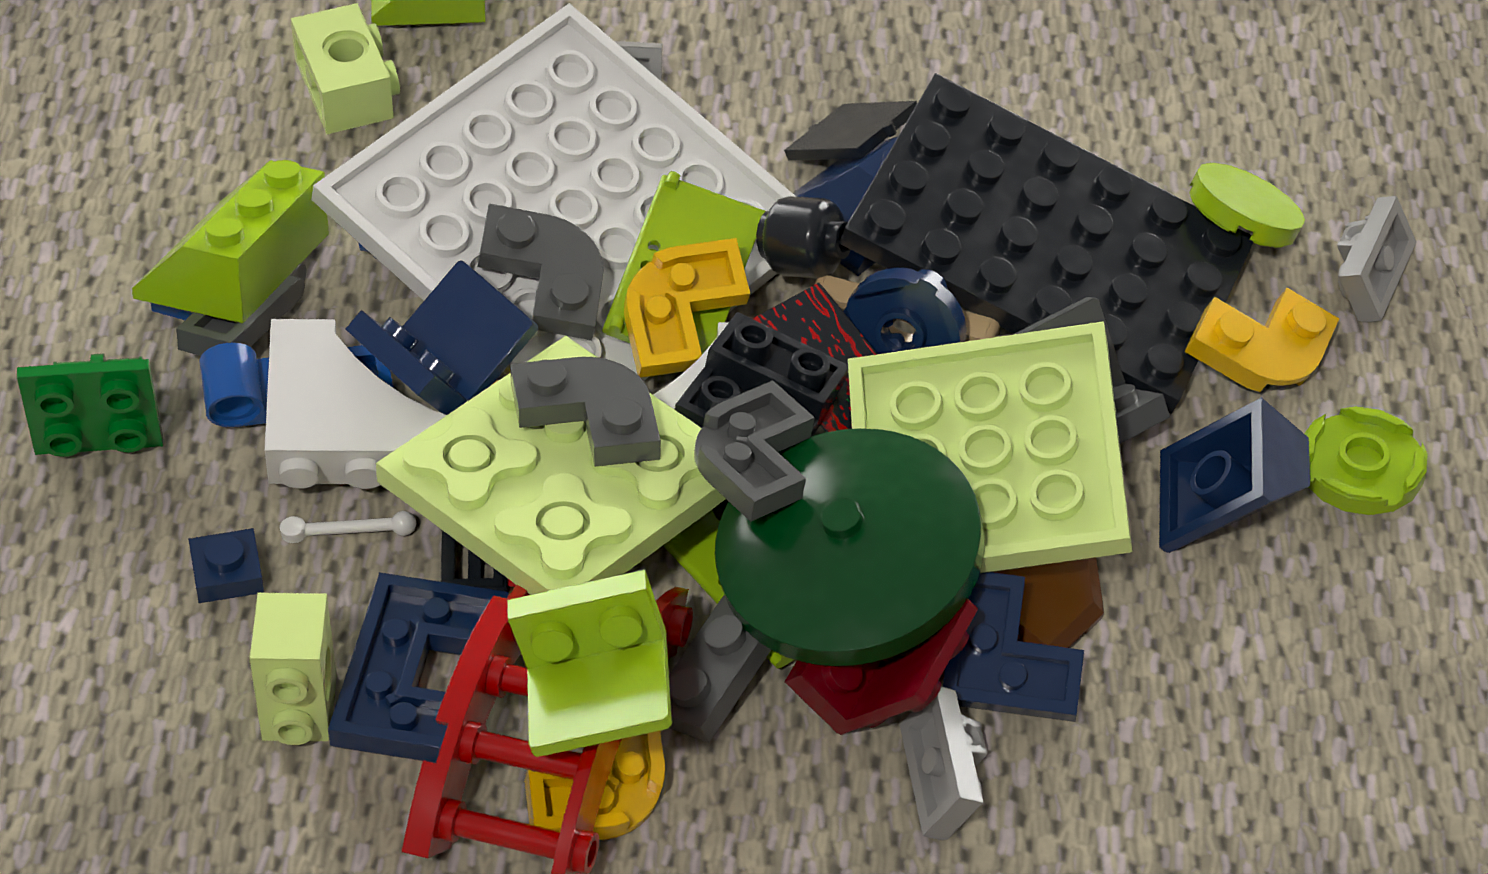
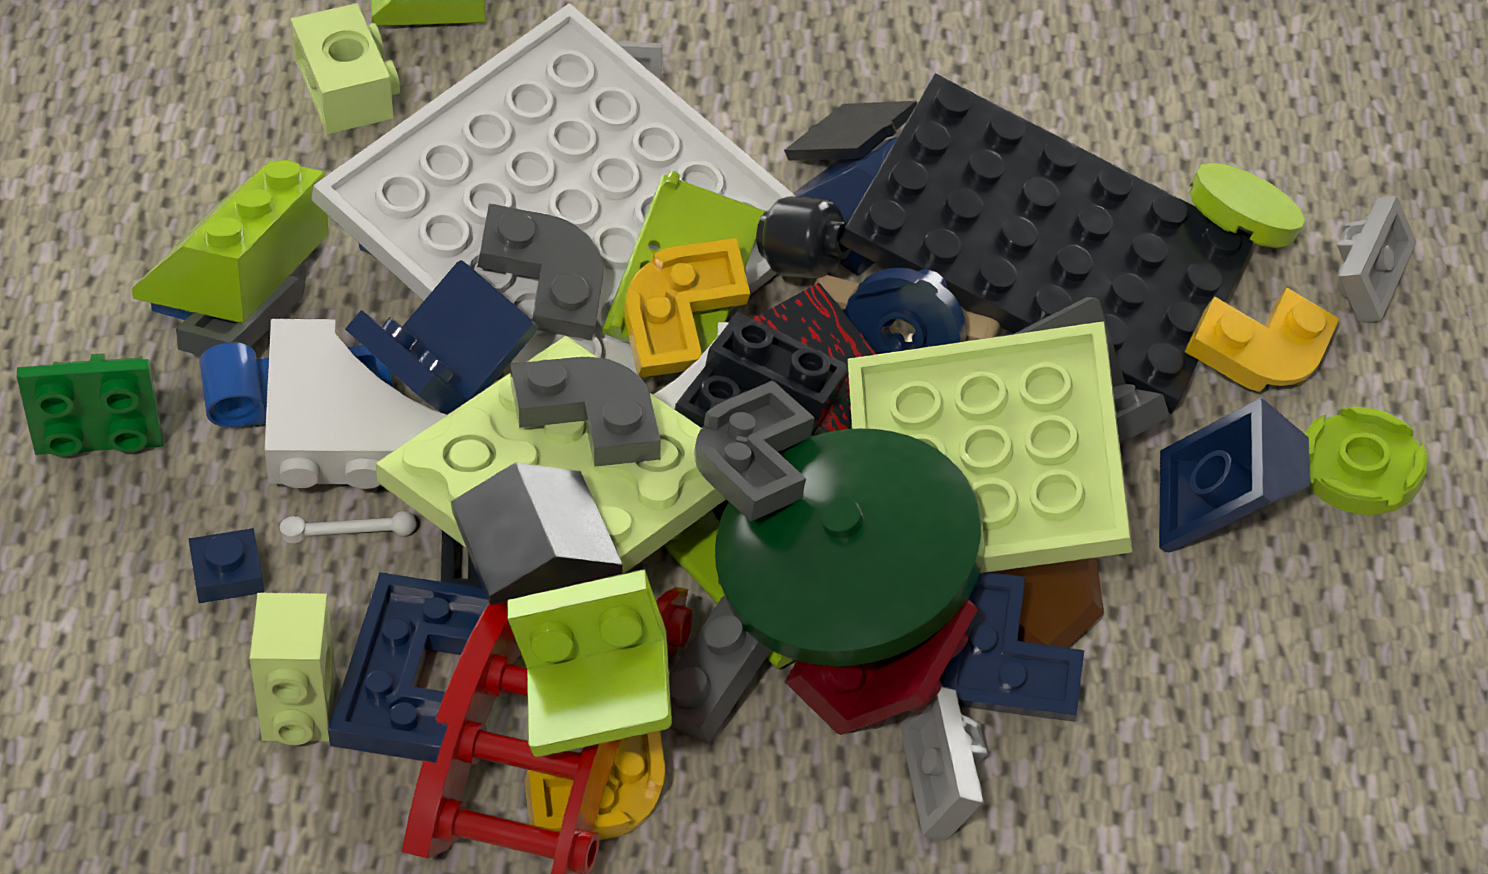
(534, 532): none -> slope

